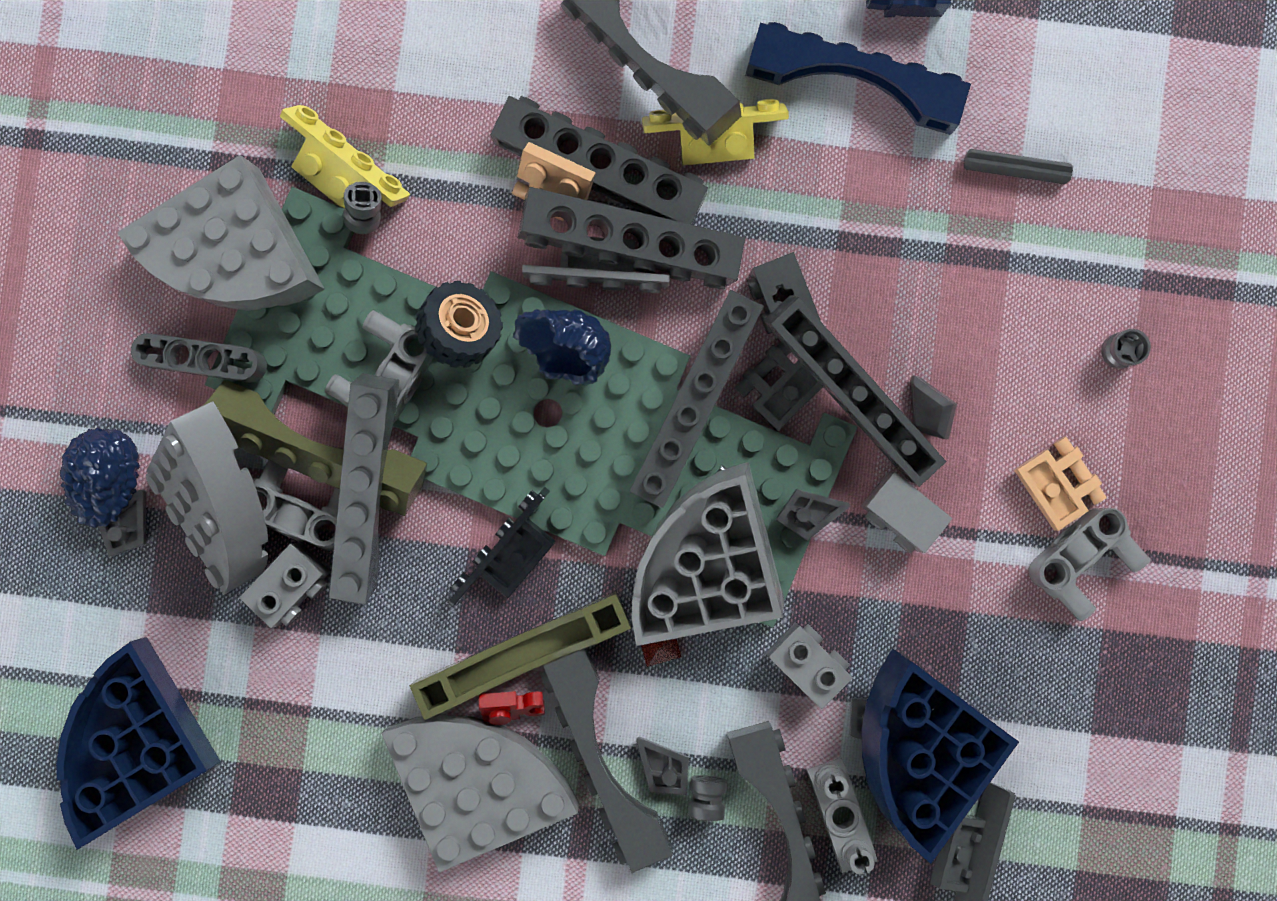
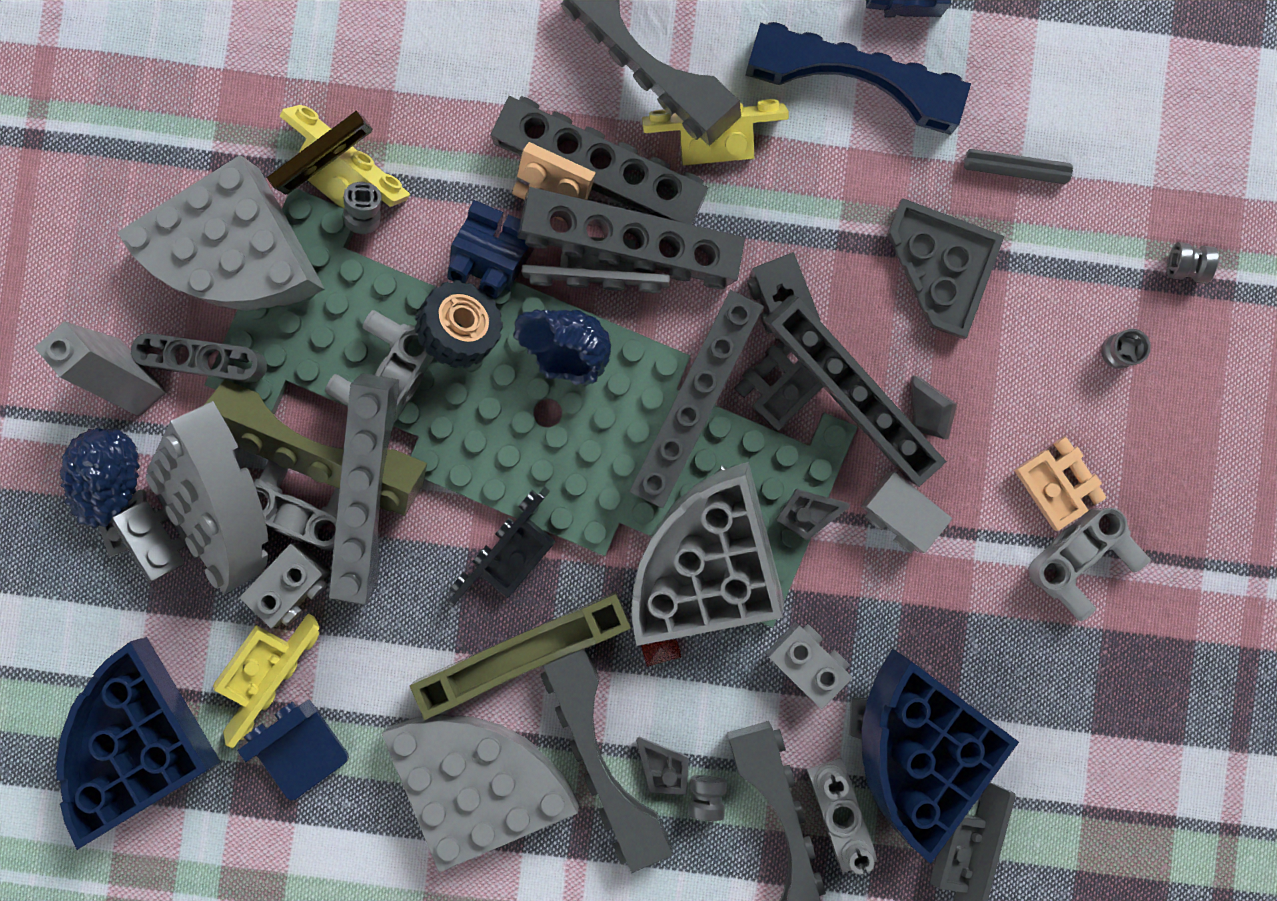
(100, 366): none -> light grey slope
(148, 540): none -> dark grey plate
(258, 671): none -> light yellow bracket
(296, 749): none -> dark blue bracket
(320, 153): none -> dark brown tile
(486, 251): none -> dark blue hips
(508, 706): red plate -> none
(944, 263): none -> dark grey plate
(1192, 262): none -> flat silver wheel

